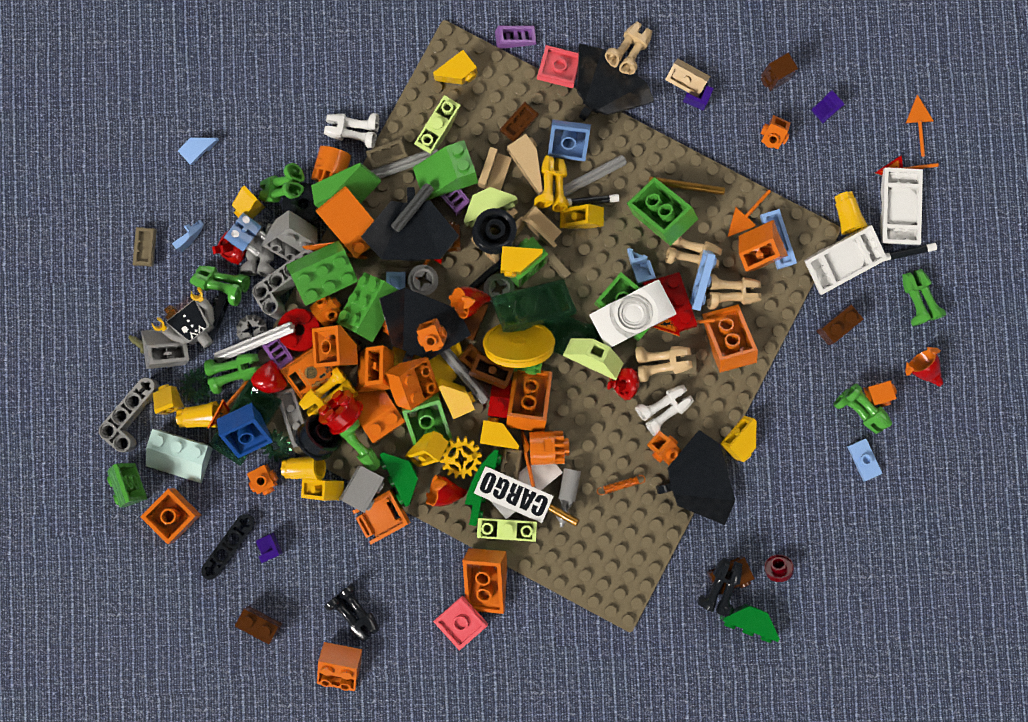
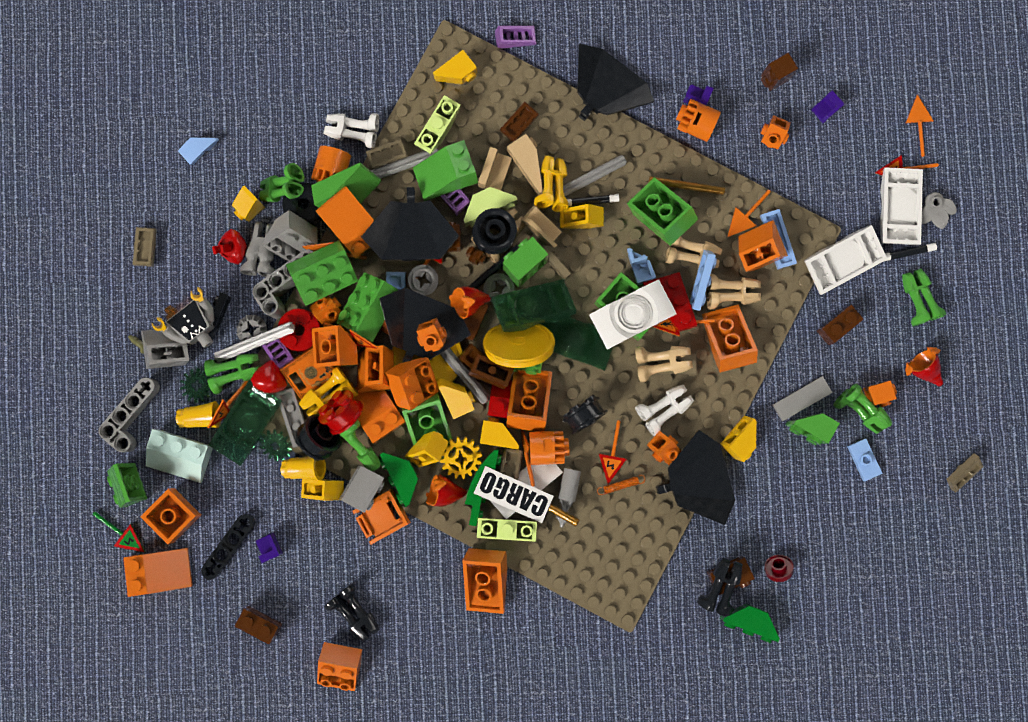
(128, 539): none -> piece
(157, 572): none -> orange slope
(167, 400): yellow slope -> none
(187, 239): light blue slope -> none
(208, 278): bright green piece -> none
(243, 233): medium blue piece -> none
(244, 430): blue slope -> none
(256, 477): orange brick -> none
(359, 340): none -> orange piece
(412, 207): dark grey axle -> none
(460, 622): coral plate -> none
(475, 256): none -> reddish brown plate
(517, 259): yellow slope -> none
(558, 66): coral plate -> none
(569, 140): medium blue brick -> none
(584, 415): none -> black wheel
(594, 356): yellowish green slope -> none
(611, 463): none -> piece
(626, 383): red piece -> none
(633, 38): tan piece -> none
(687, 78): tan panel -> none
(697, 119): none -> orange gear
(802, 398): none -> light grey tile
(816, 427): none -> bright green slope
(849, 213): yellow plant -> none
(937, 213): none -> light grey plate
(964, 472): none -> dark tan plate

